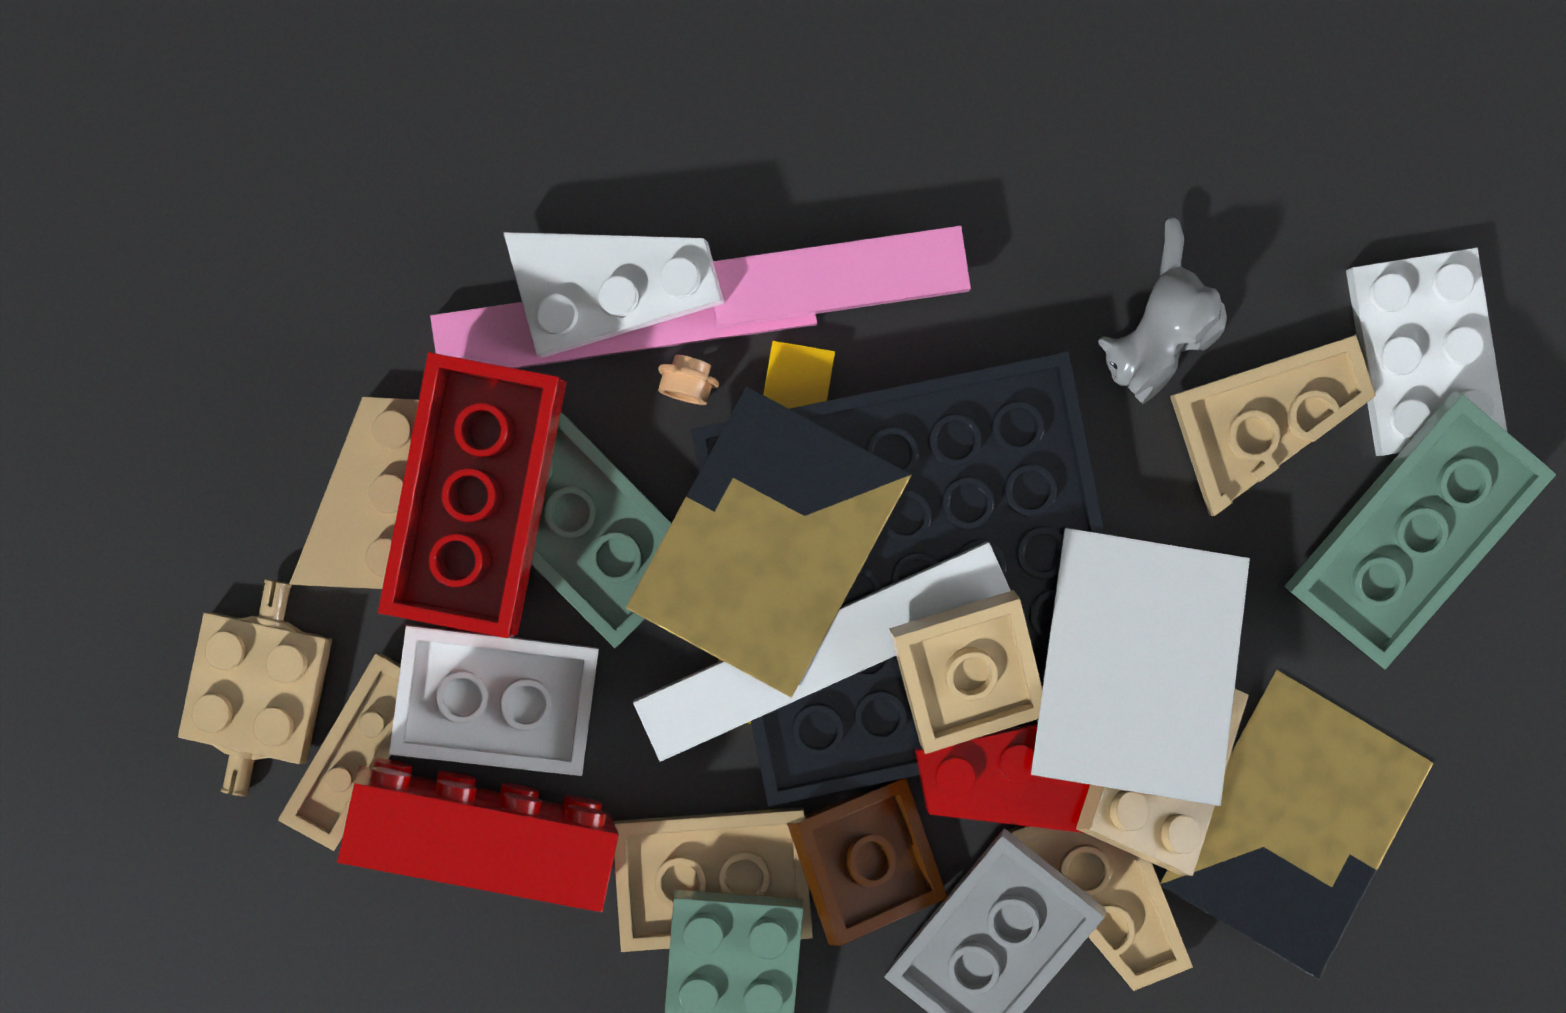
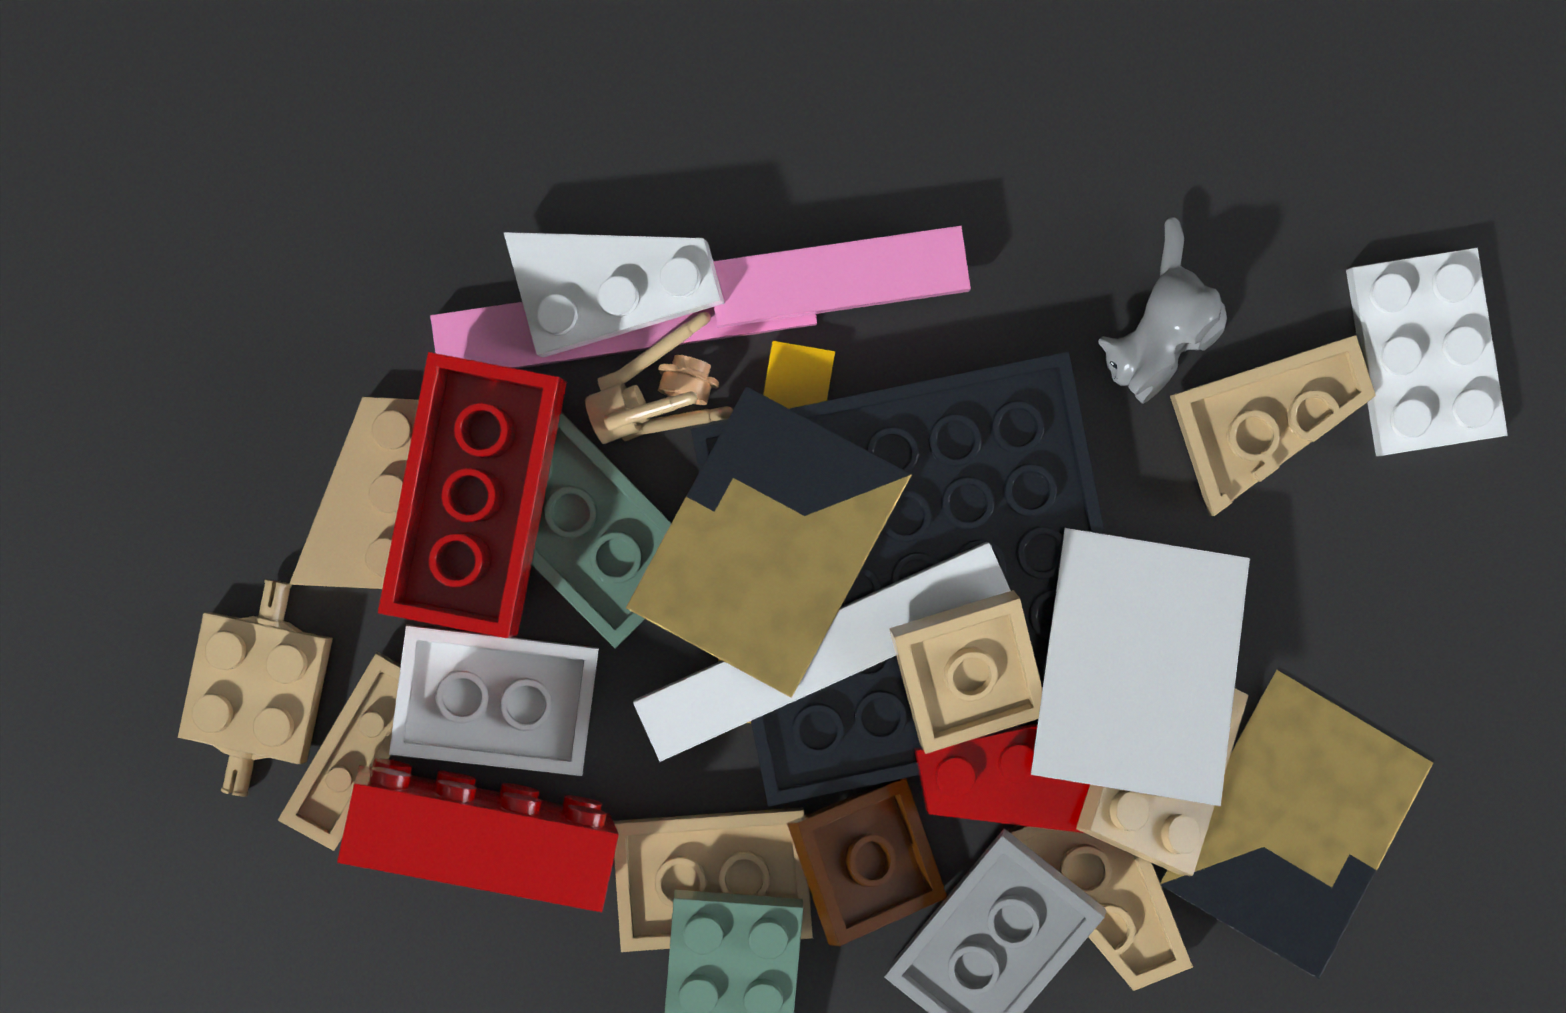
(623, 411): none -> tan plant
(1420, 529): sand green plate -> none

